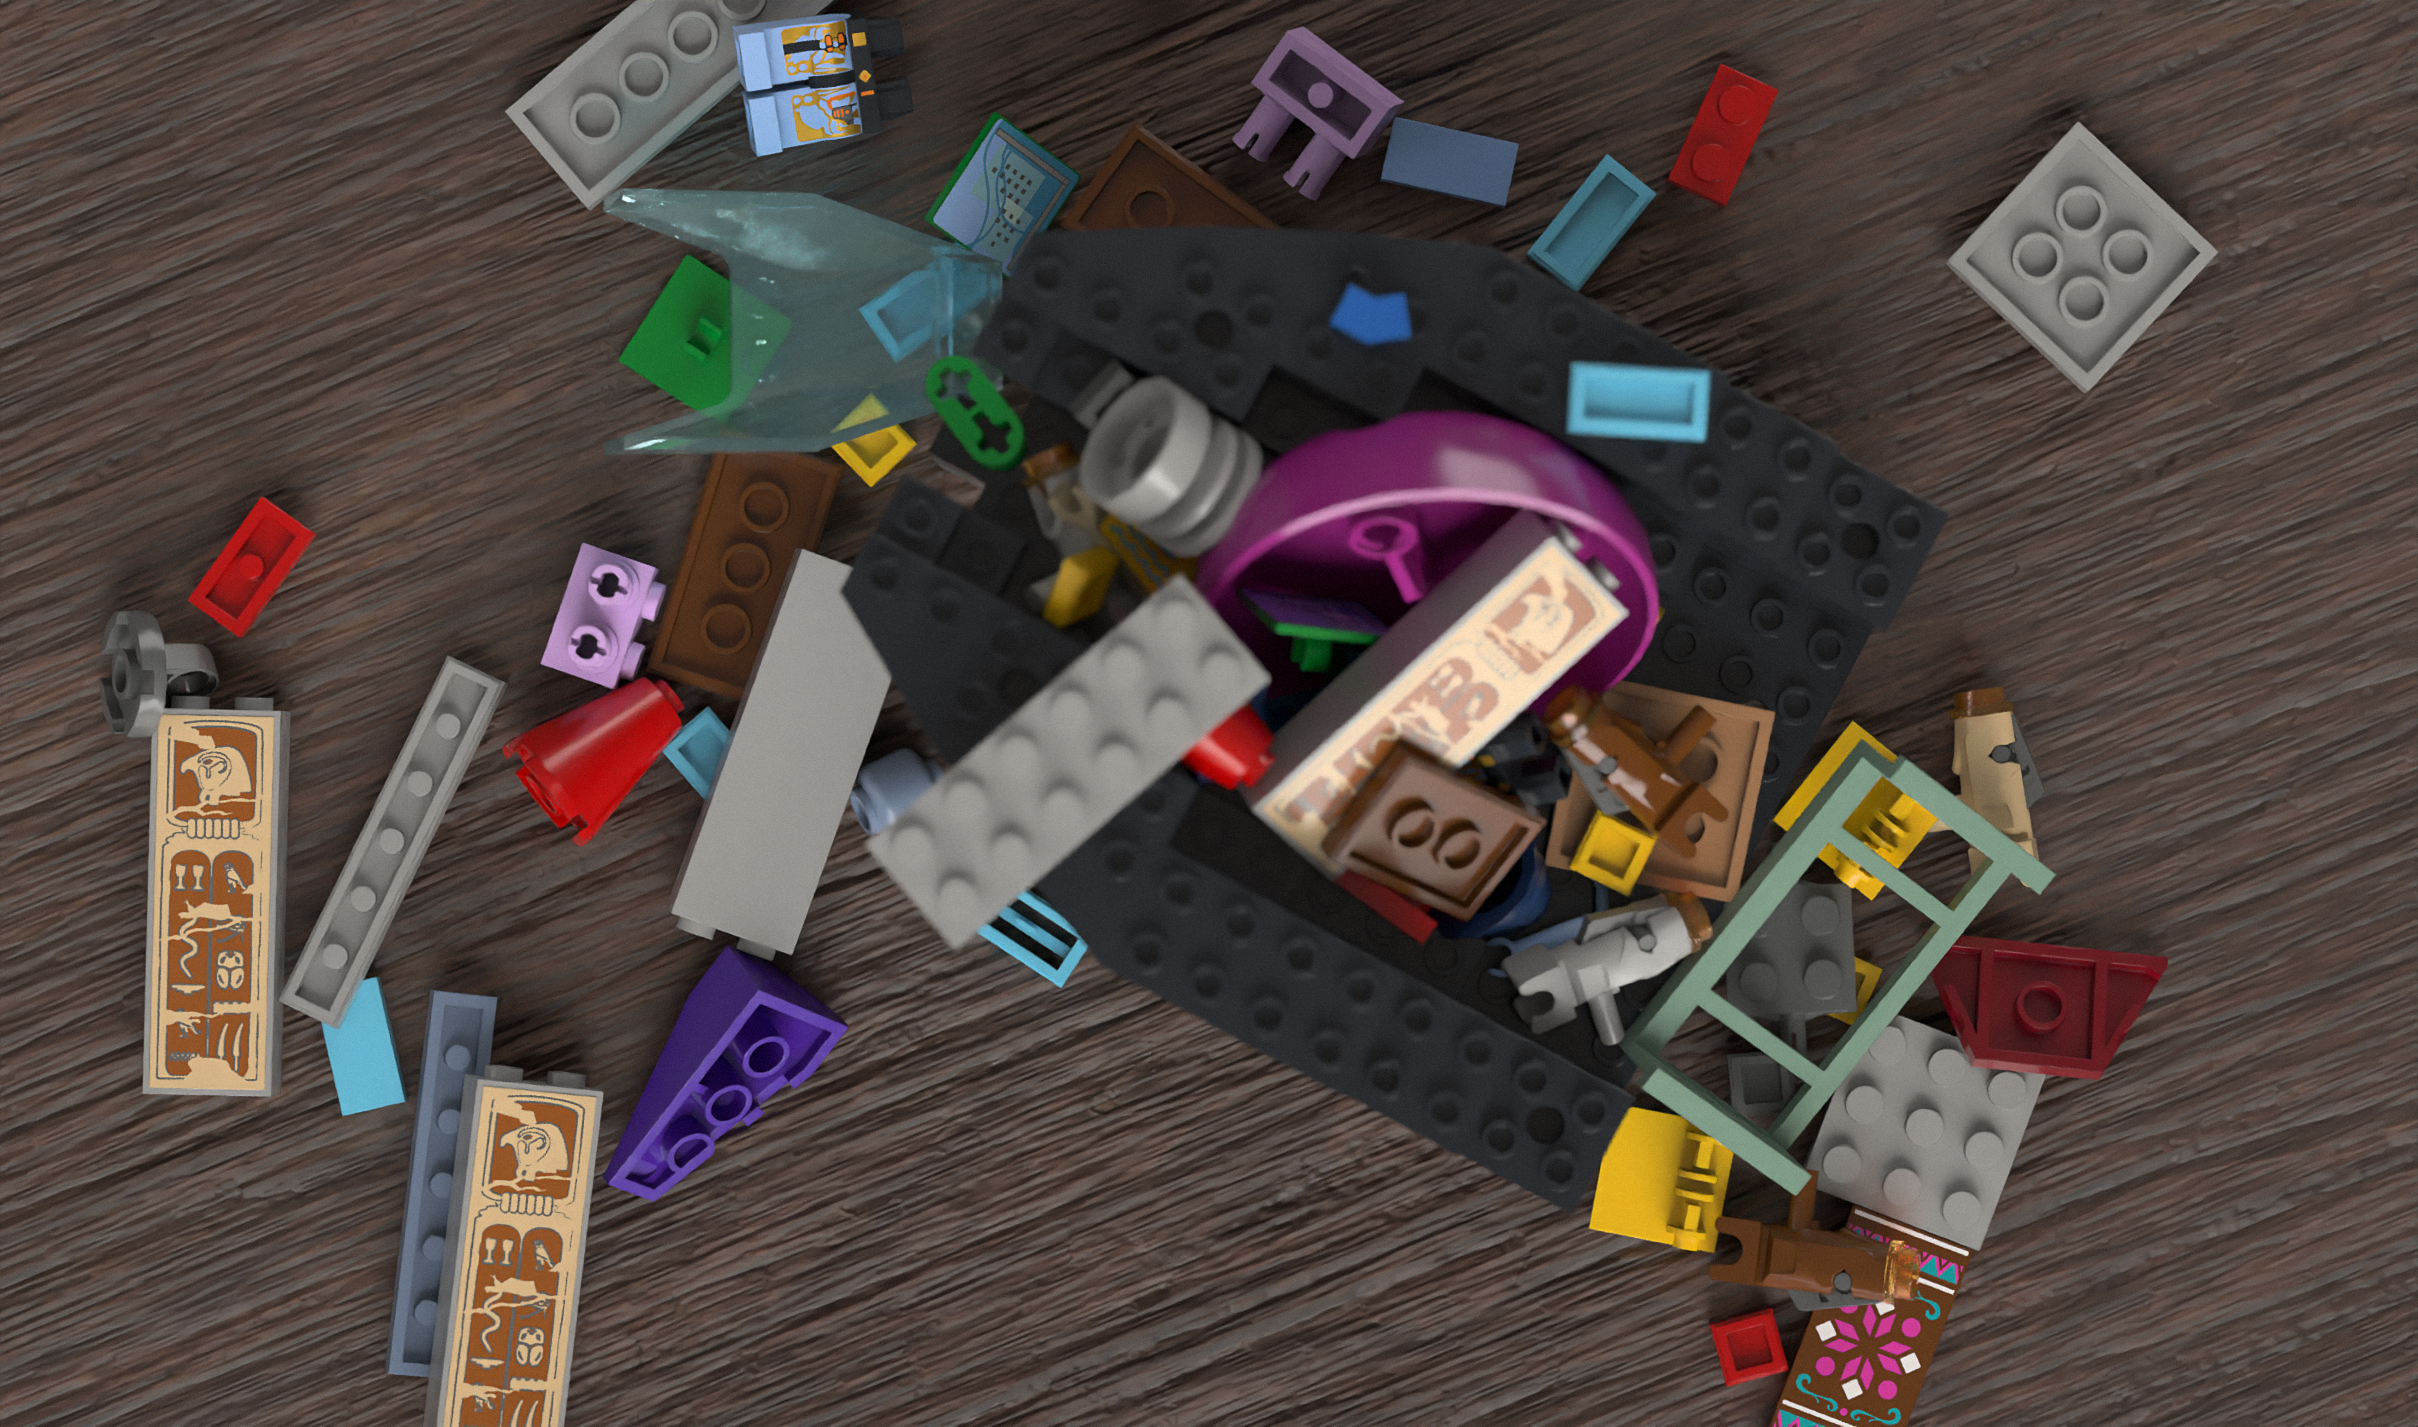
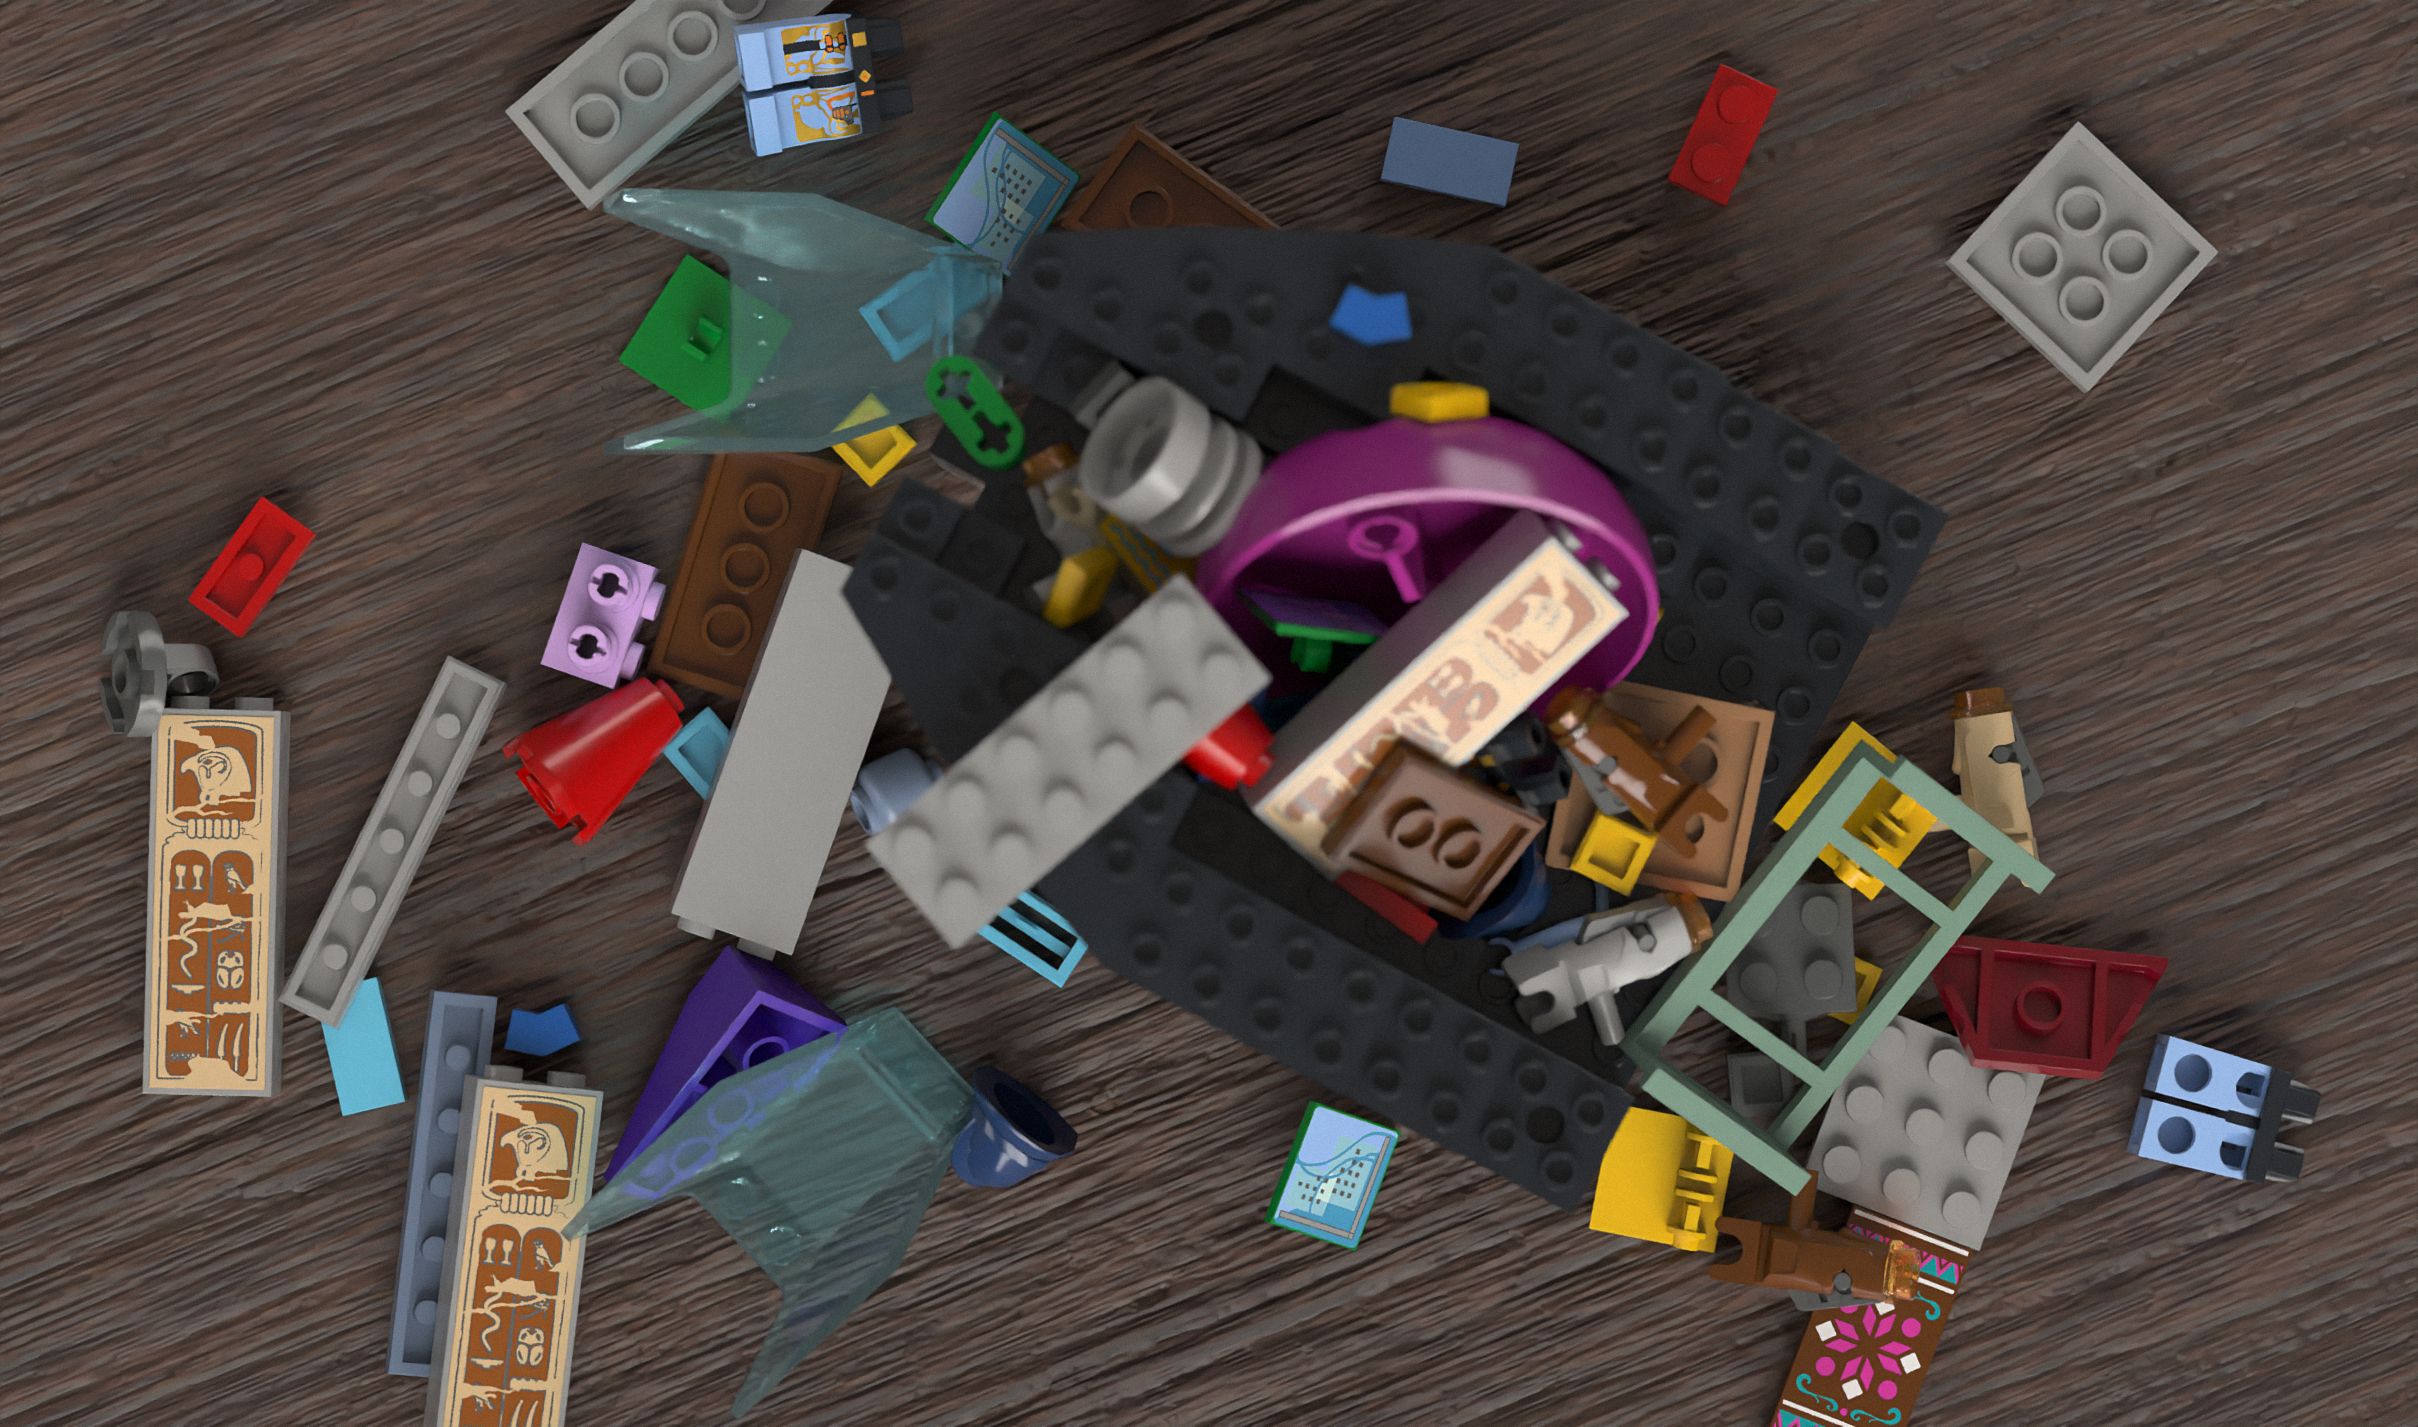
(542, 1032): none -> blue piece
(811, 1170): none -> clear light blue windscreen
(1008, 1132): none -> dark blue piece
(1325, 92): lavender brick -> none
(1332, 1175): none -> piece
(1439, 401): none -> yellow tile
(1591, 224): medium azure tile -> none
(1638, 401): medium azure tile -> none
(1748, 1346): red tile -> none
(2241, 1117): none -> light blue hips

